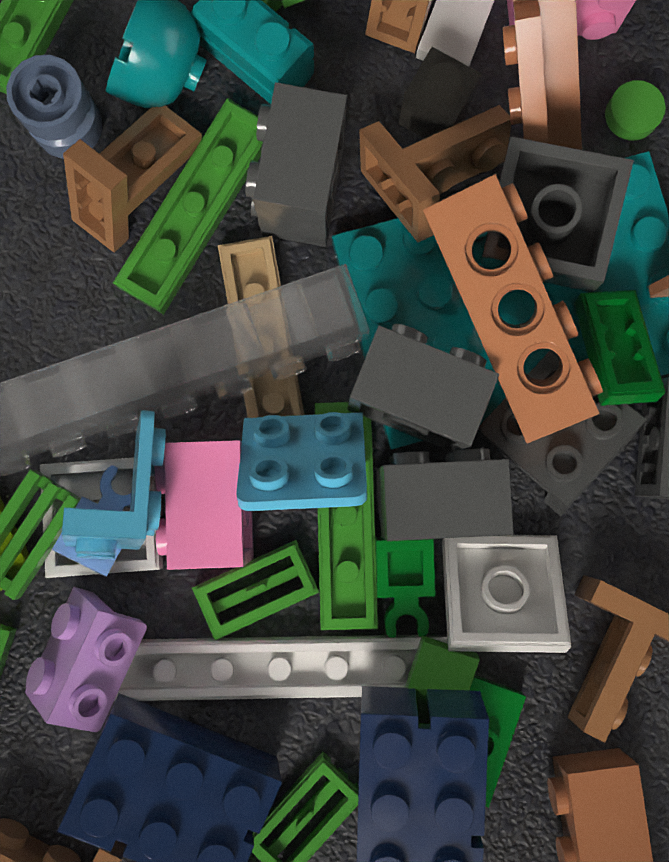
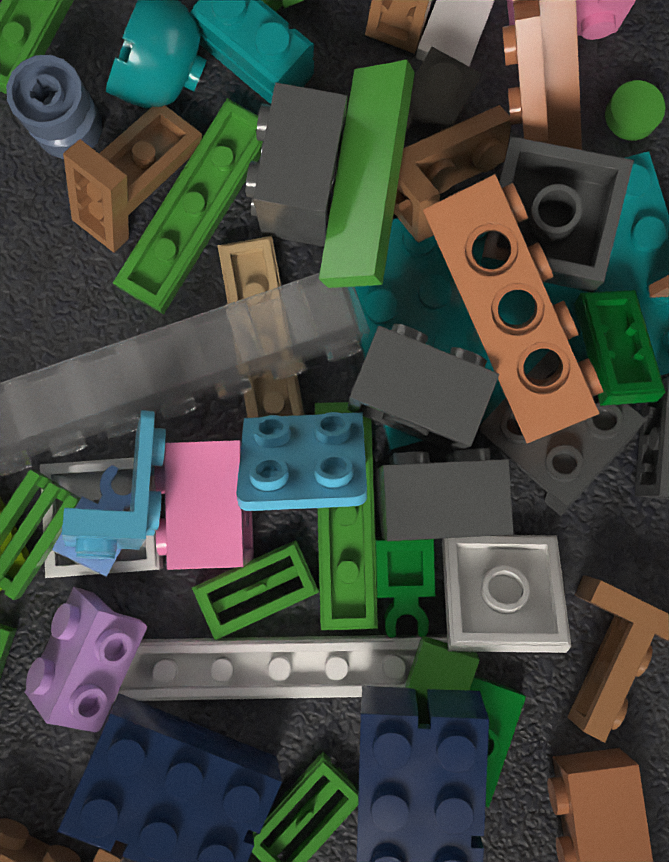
(367, 176): none -> bright green tile

